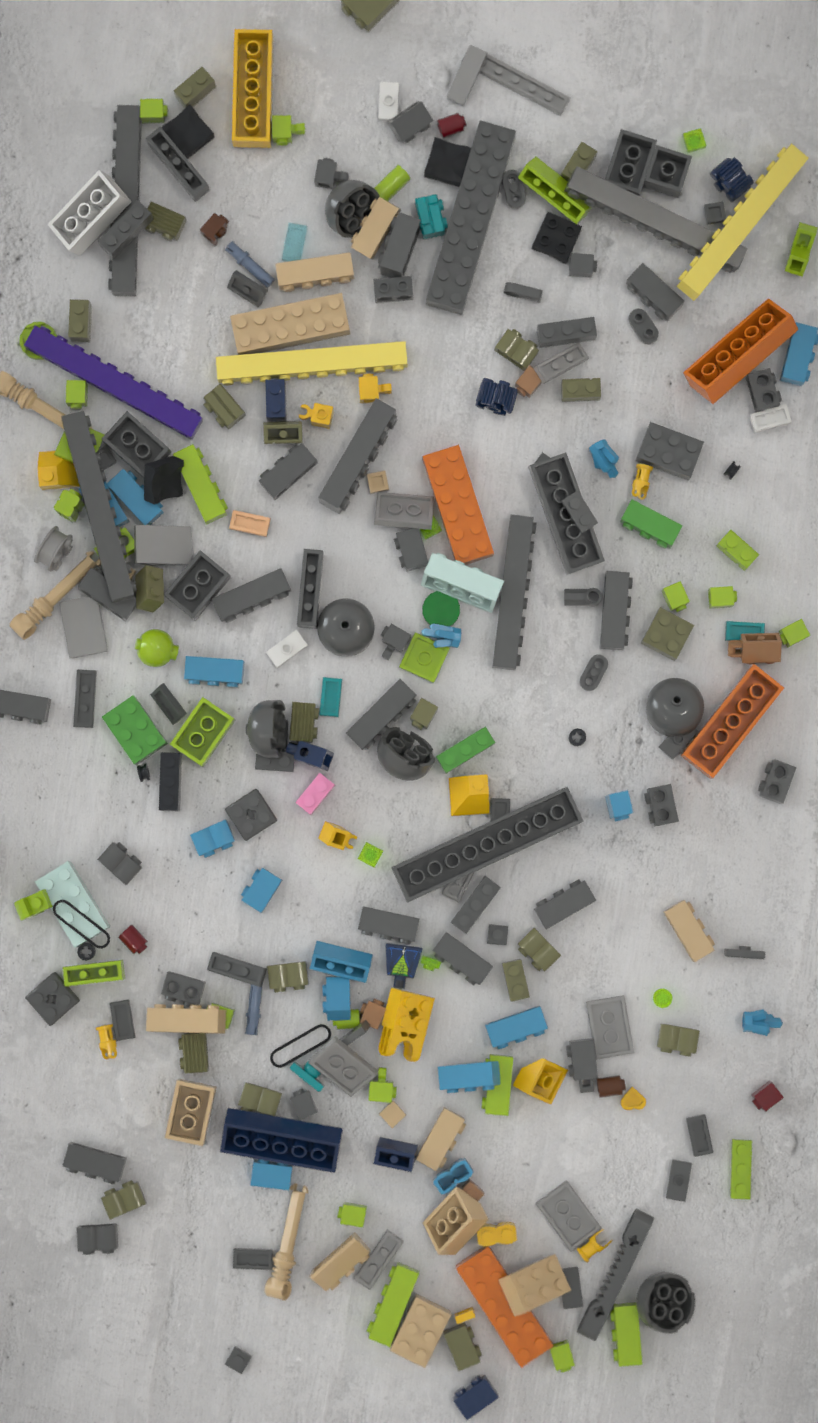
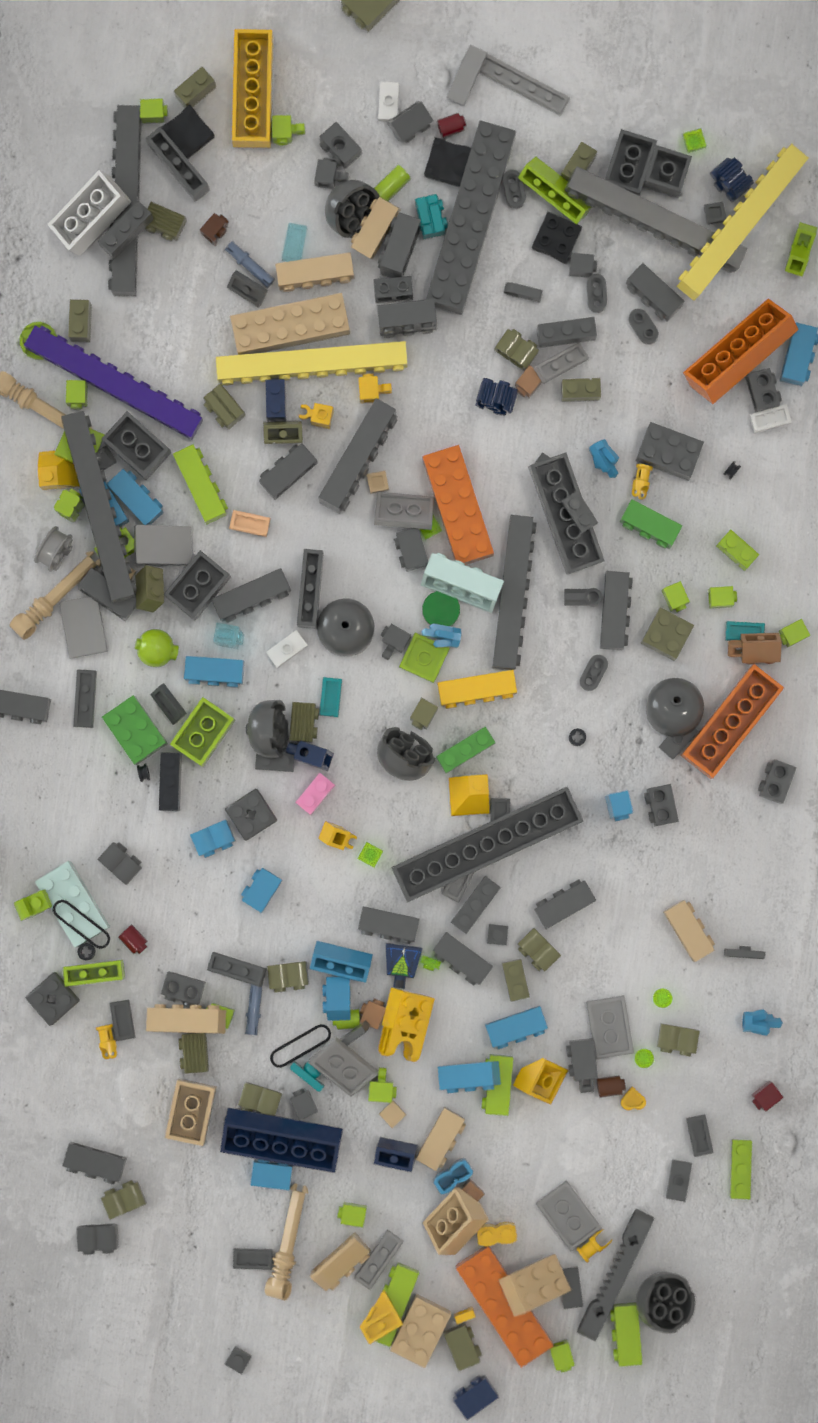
(163, 479): black brick -> none
(228, 636): none -> clear light blue brick
(334, 135): none -> dark grey brick
(380, 1320): none -> yellow wing
(381, 714): dark grey brick -> none
(407, 318): none -> dark grey piece
(478, 687): none -> yellow brick
(596, 294): none -> dark grey plate
(644, 1058): none -> clear neon green plate

